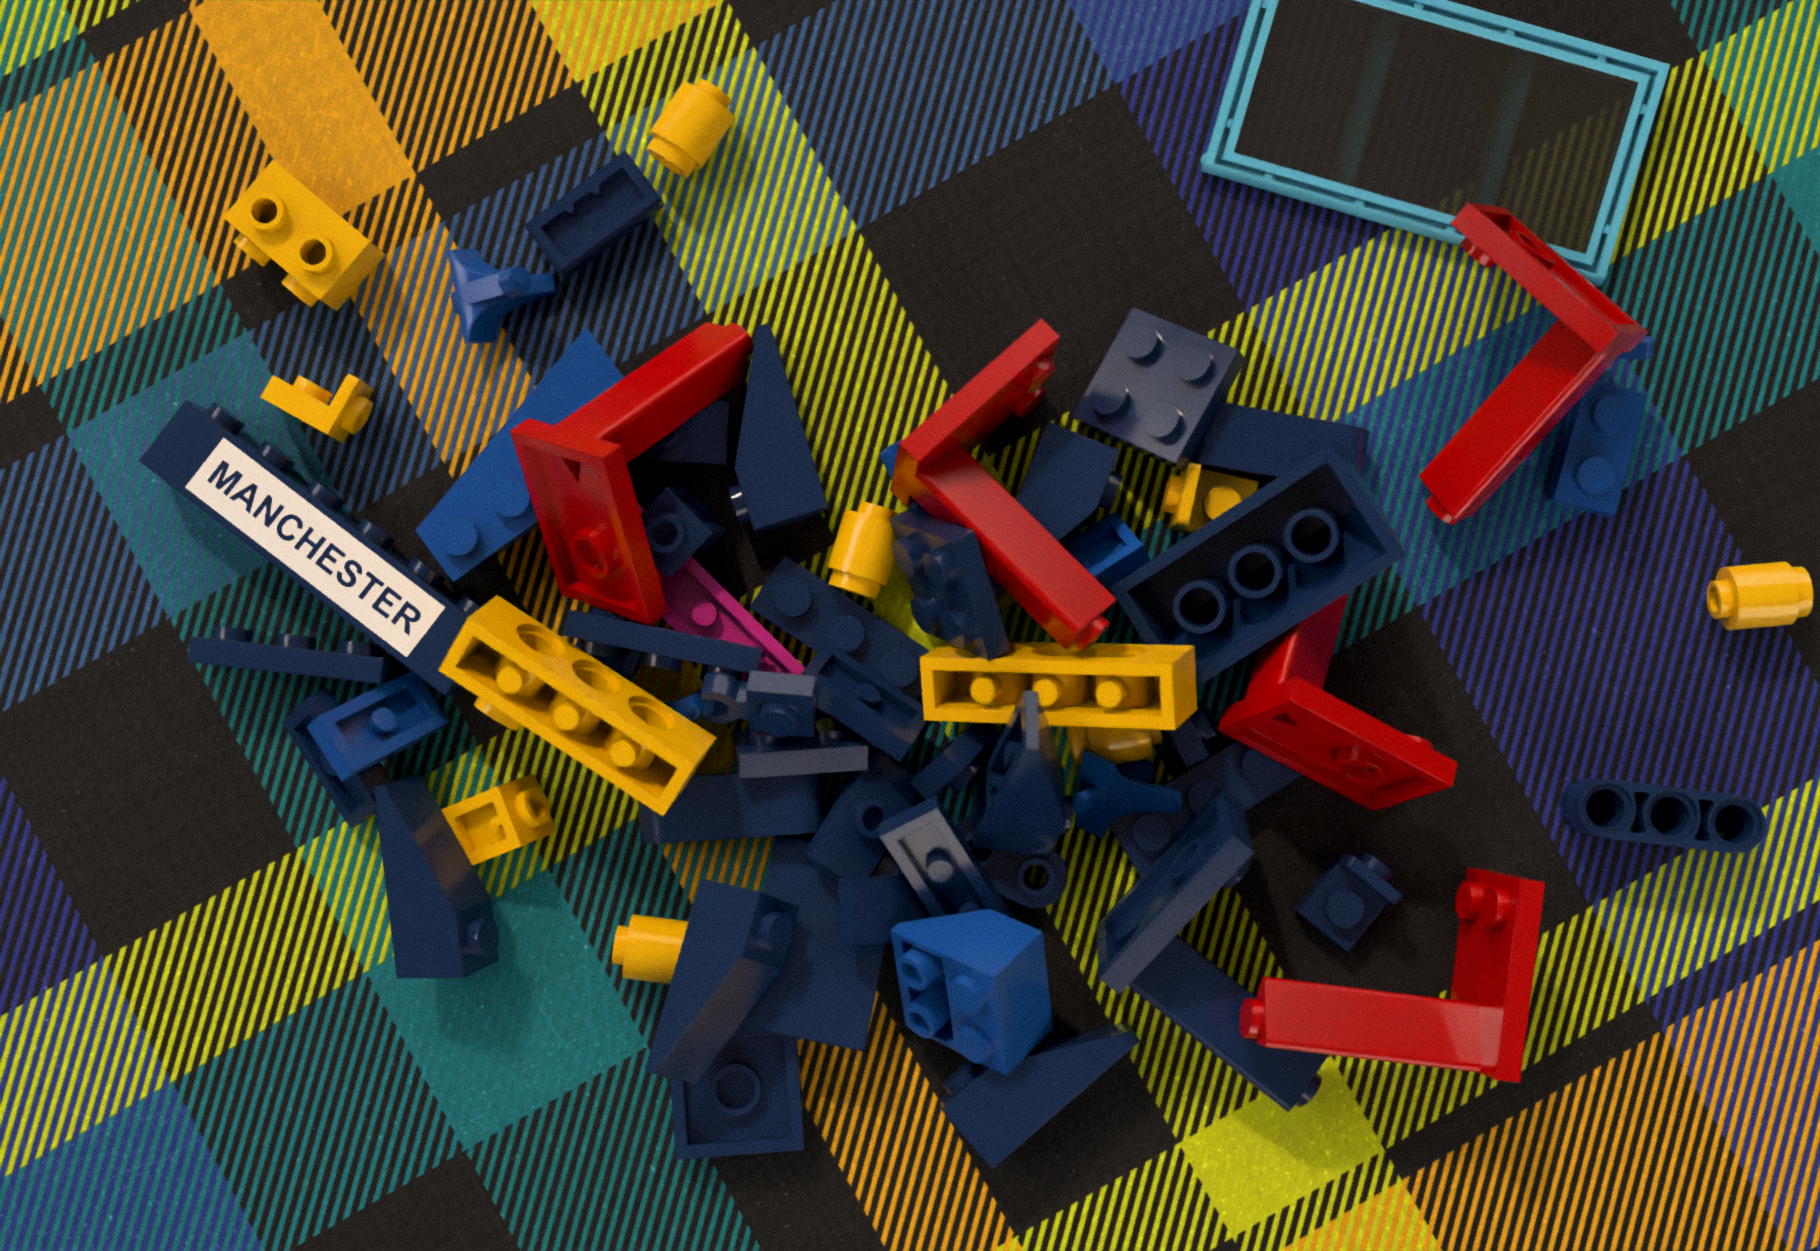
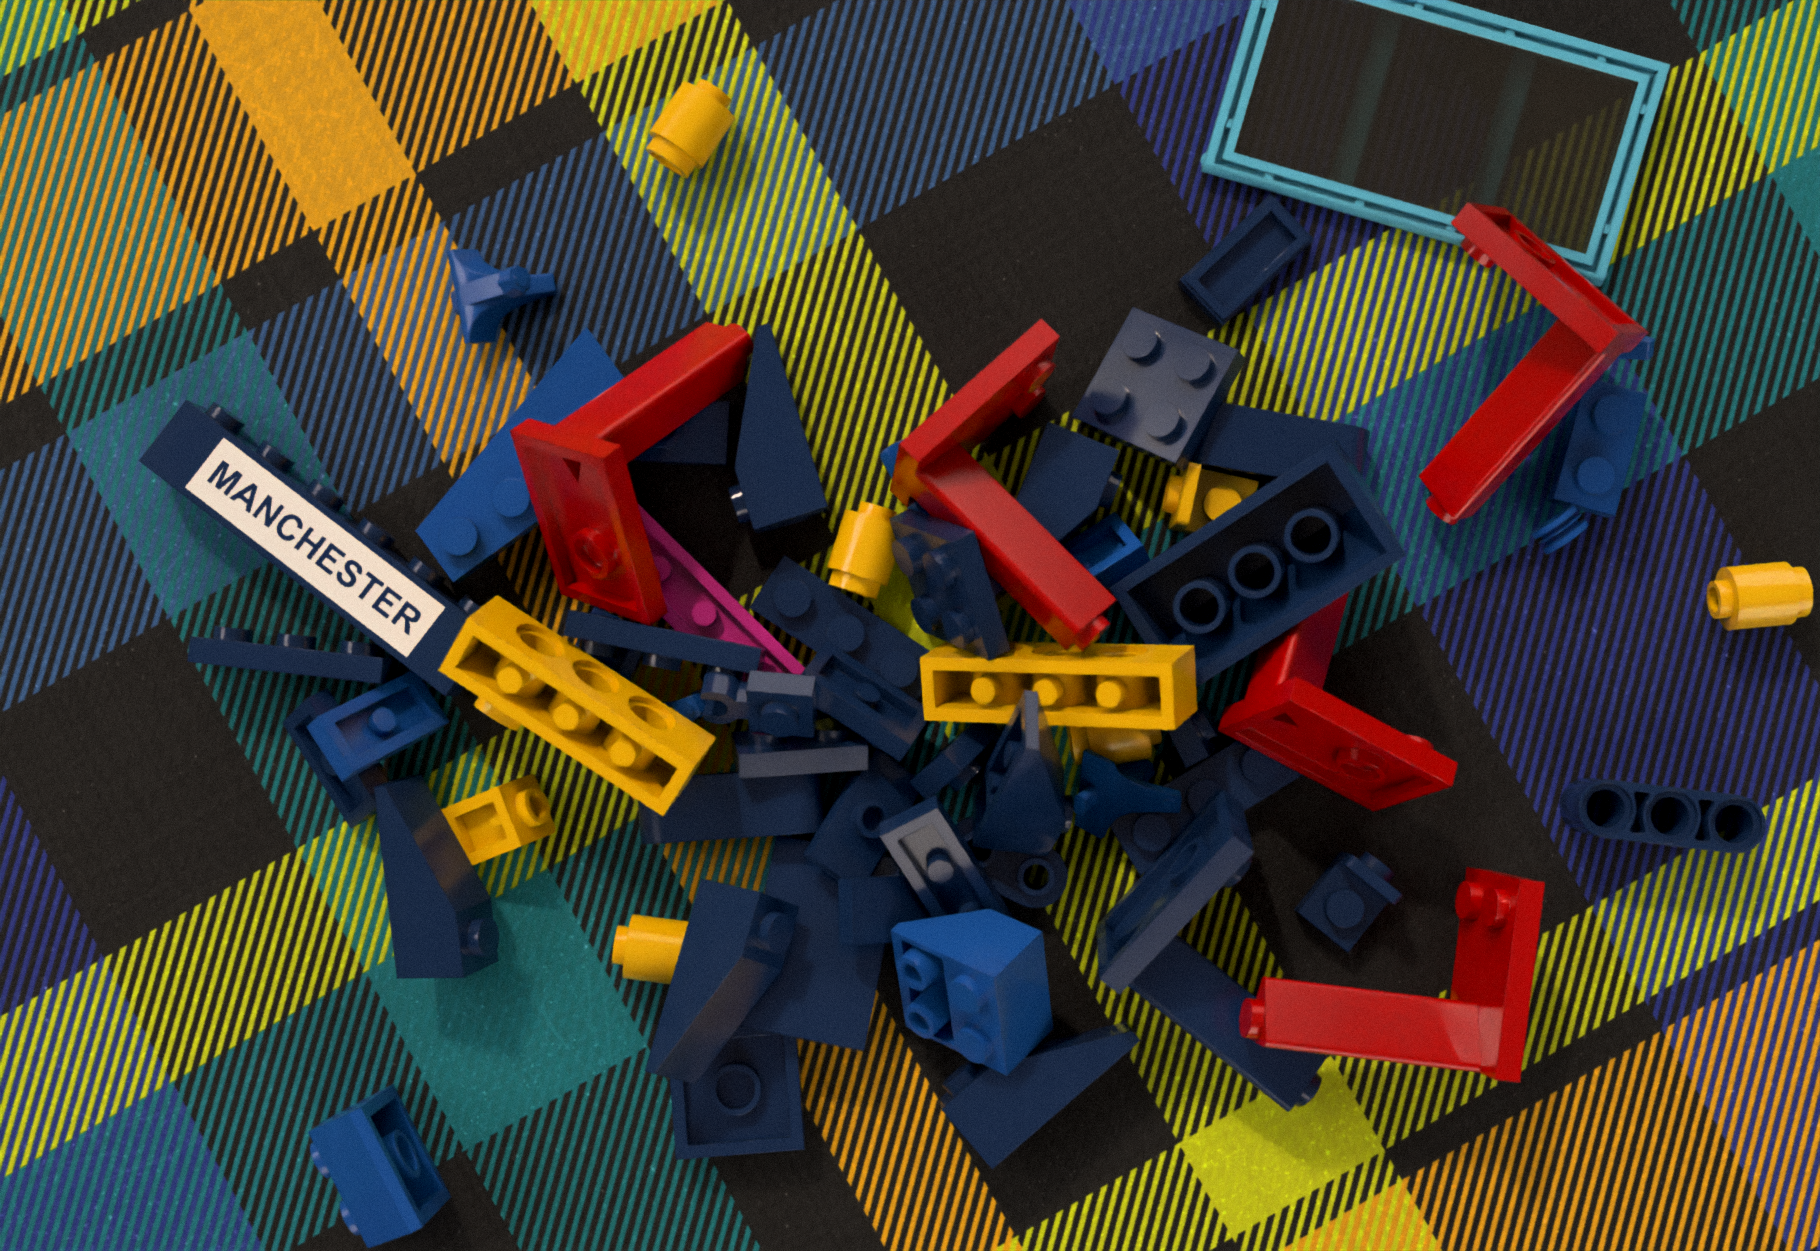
(303, 236): yellow brick -> none
(309, 404): yellow bracket -> none
(379, 1168): none -> blue slope
(594, 215): dark blue plate -> none
(679, 527): dark blue bracket -> none
(1245, 261): none -> dark blue tile
(1559, 529): none -> blue piece

